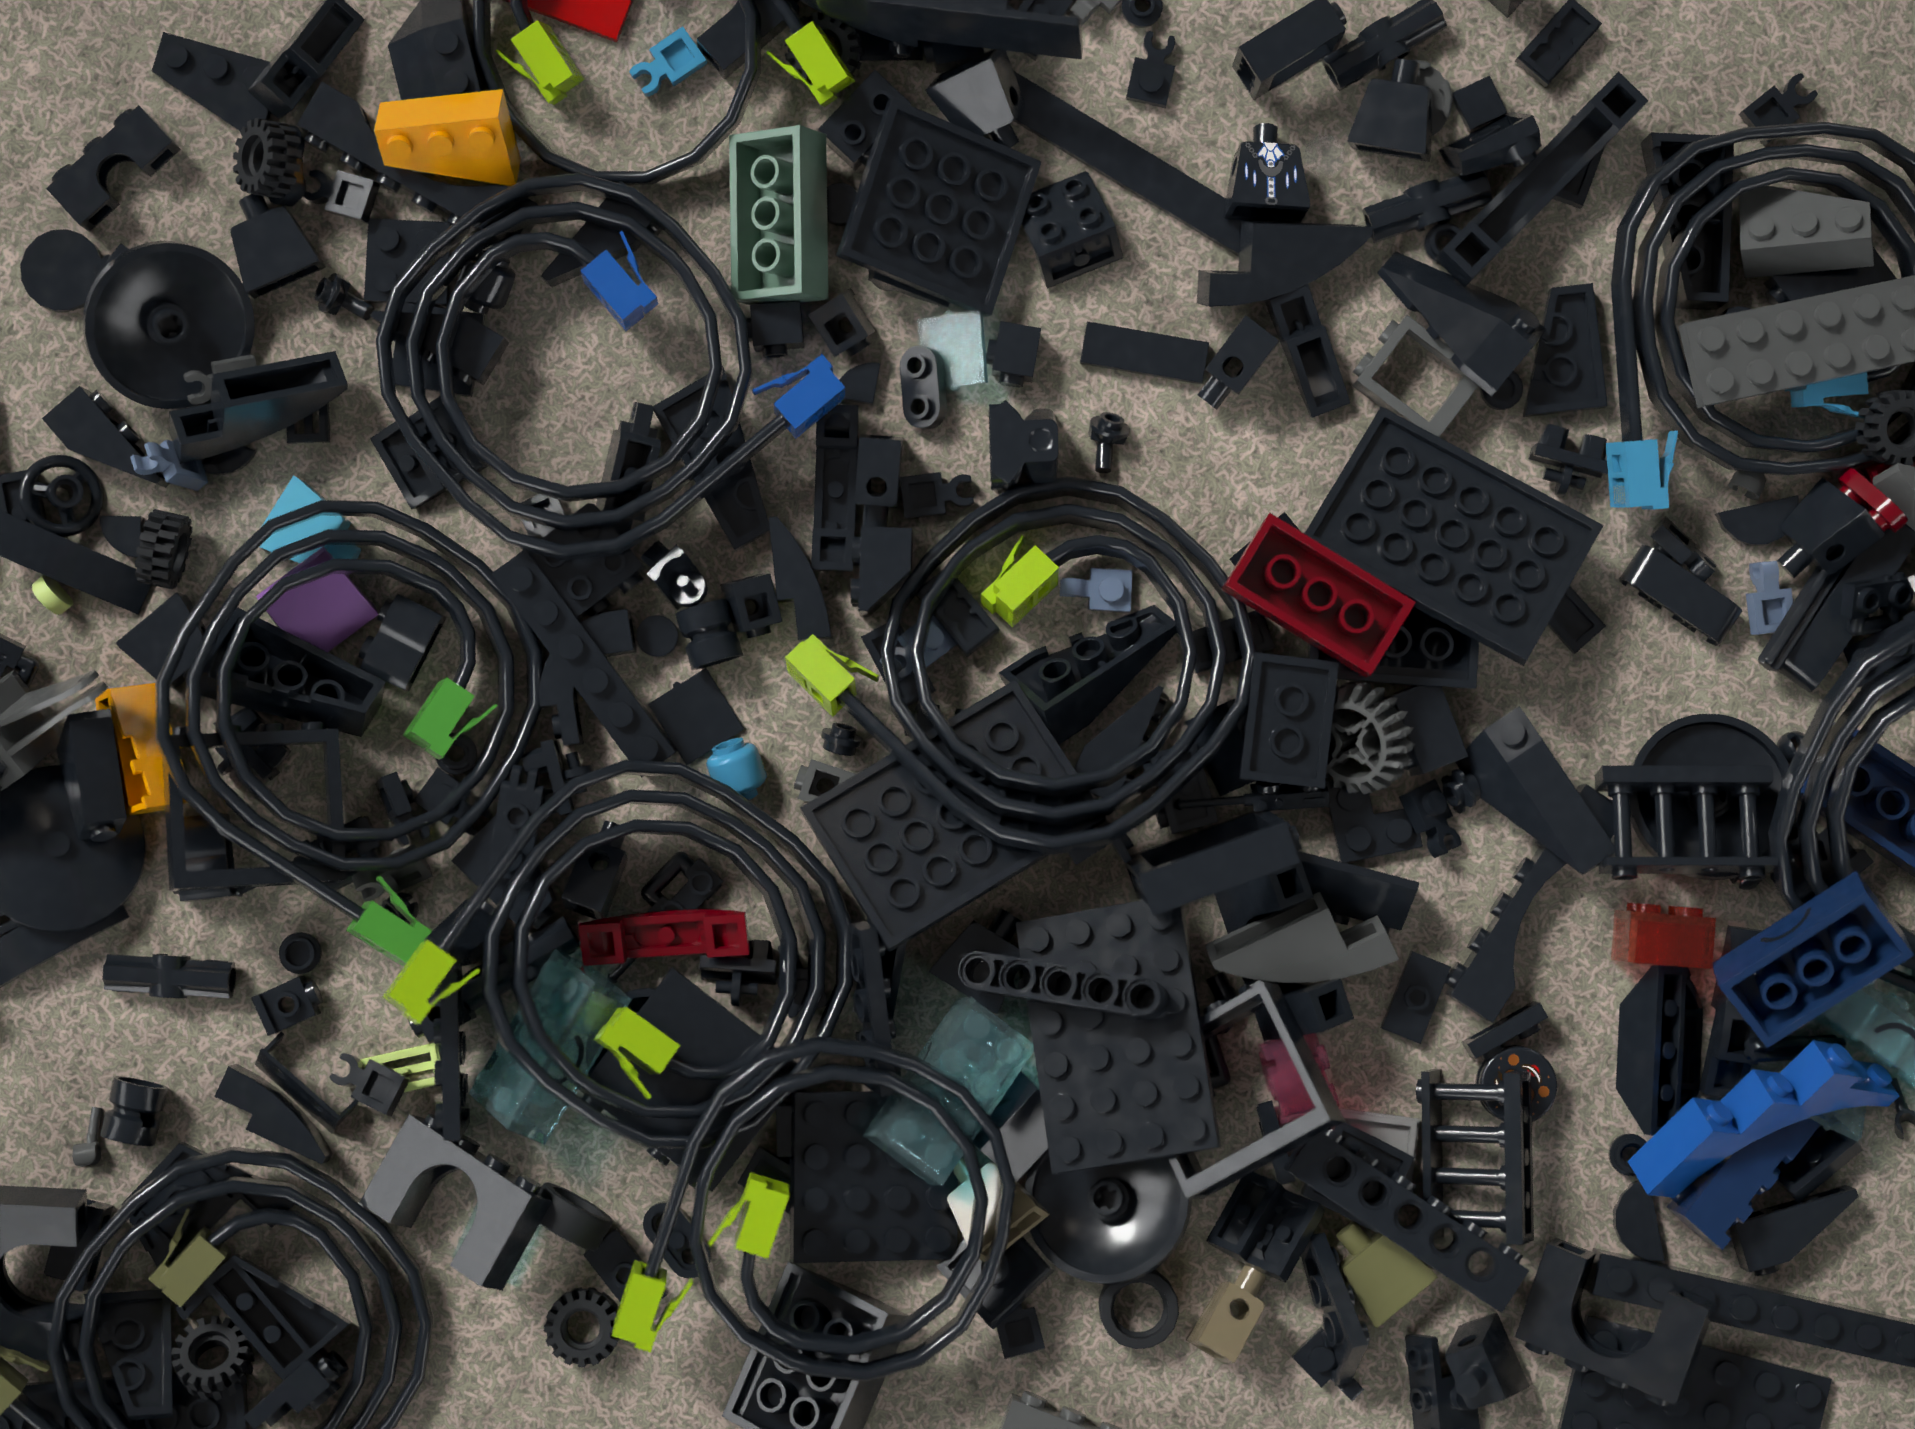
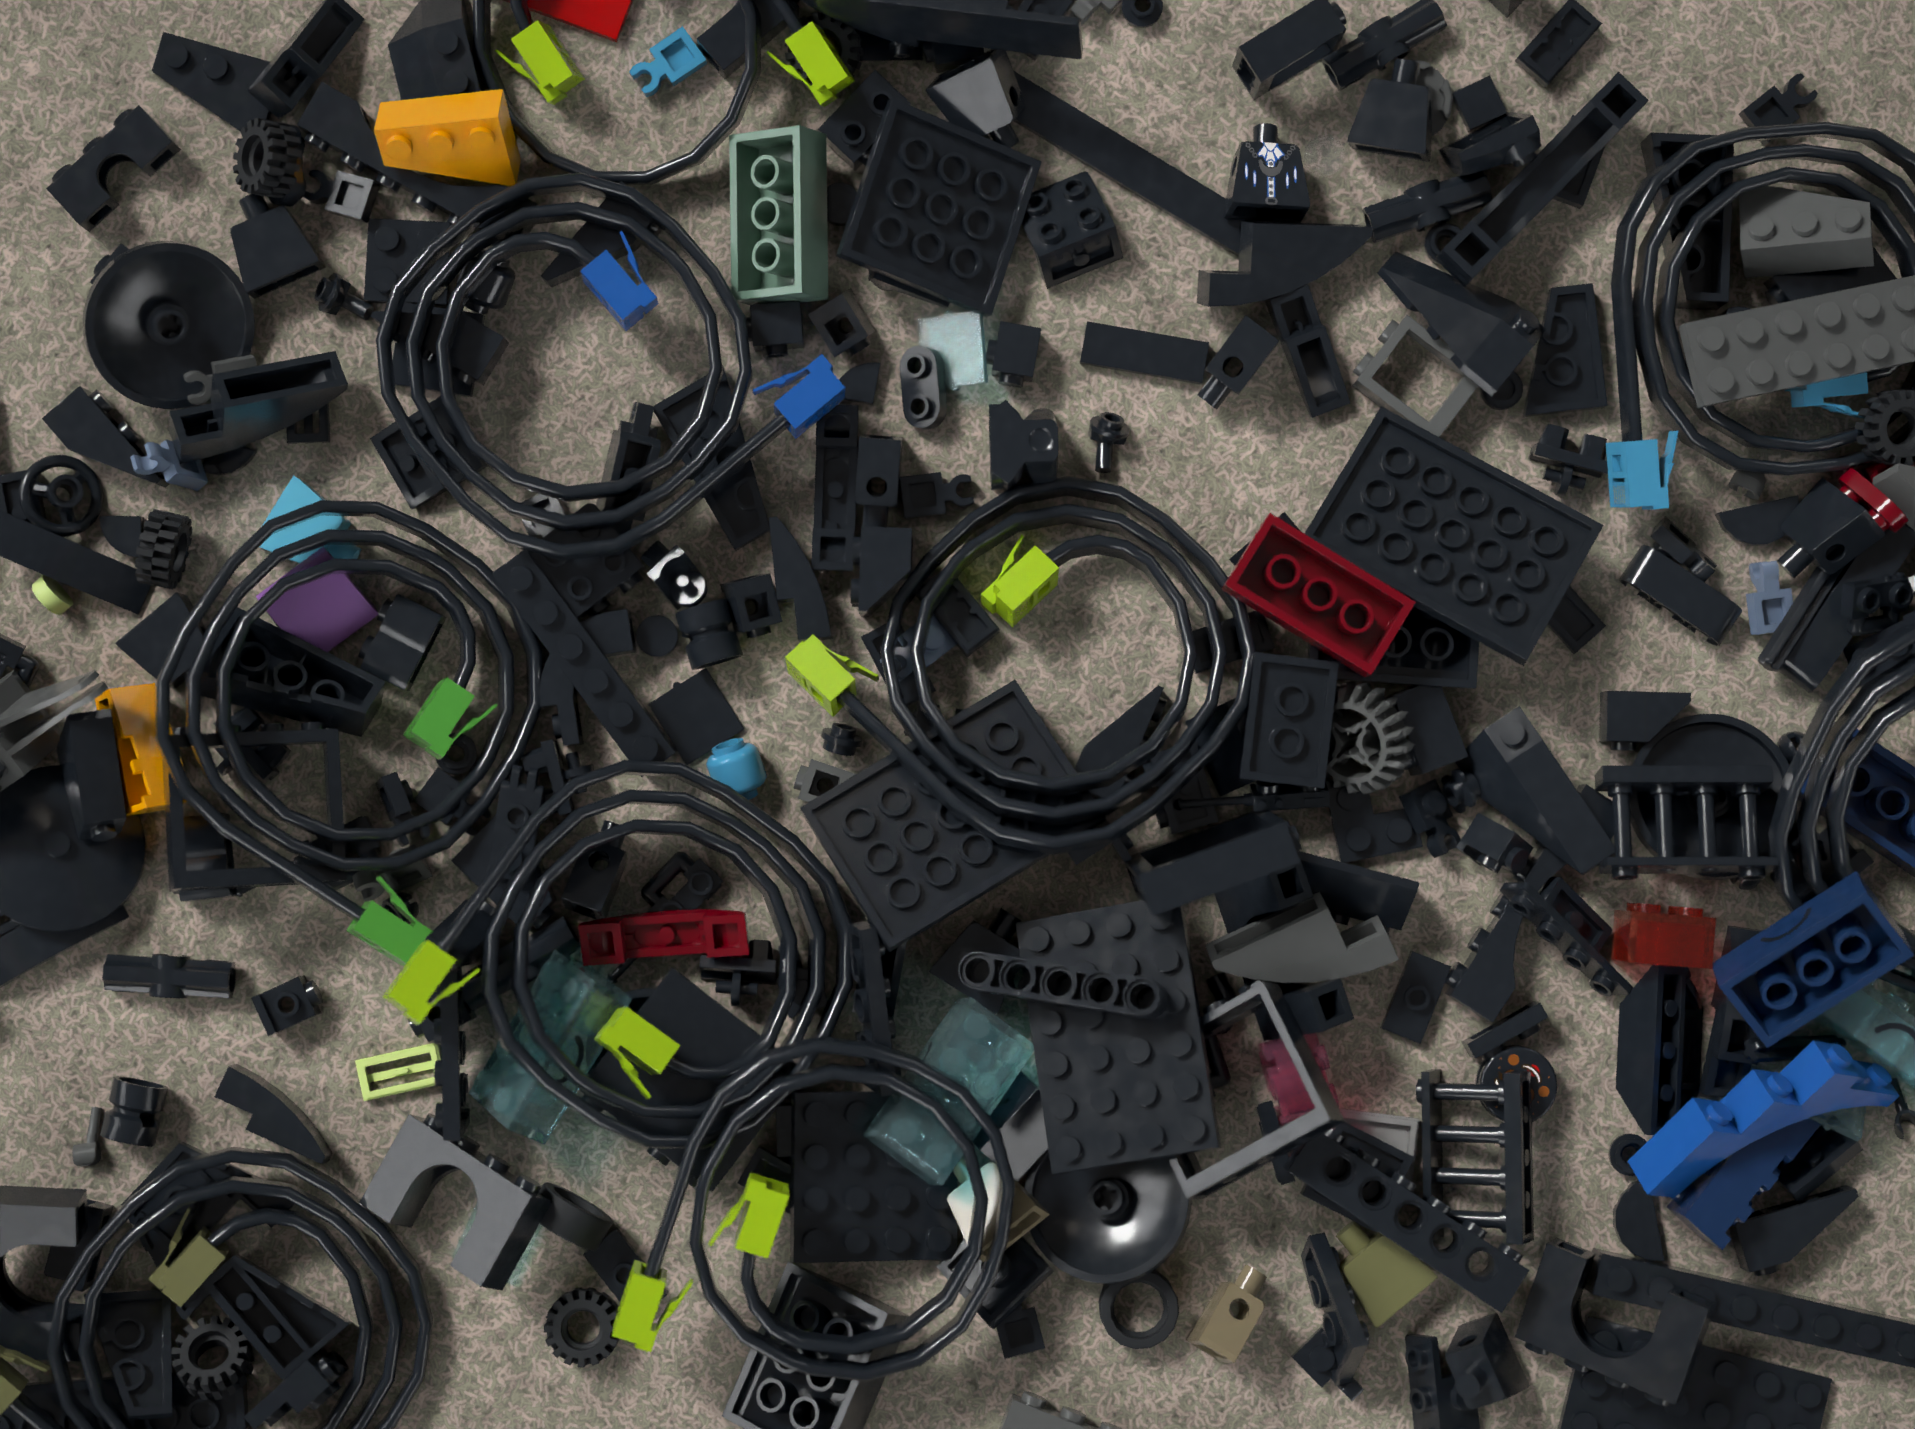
(59, 269): black tile -> none
(297, 1090): black piece -> none
(300, 953): black plate -> none
(375, 1085): black plate -> none
(678, 1241): black plate -> none
(1085, 678): black wedge -> none
(1105, 589): sand blue plate -> none
(1151, 76): black plate -> none
(1266, 1226): black slope -> none
(1494, 846): none -> black brick
(1572, 927): none -> black bracket
(1636, 716): none -> black slope

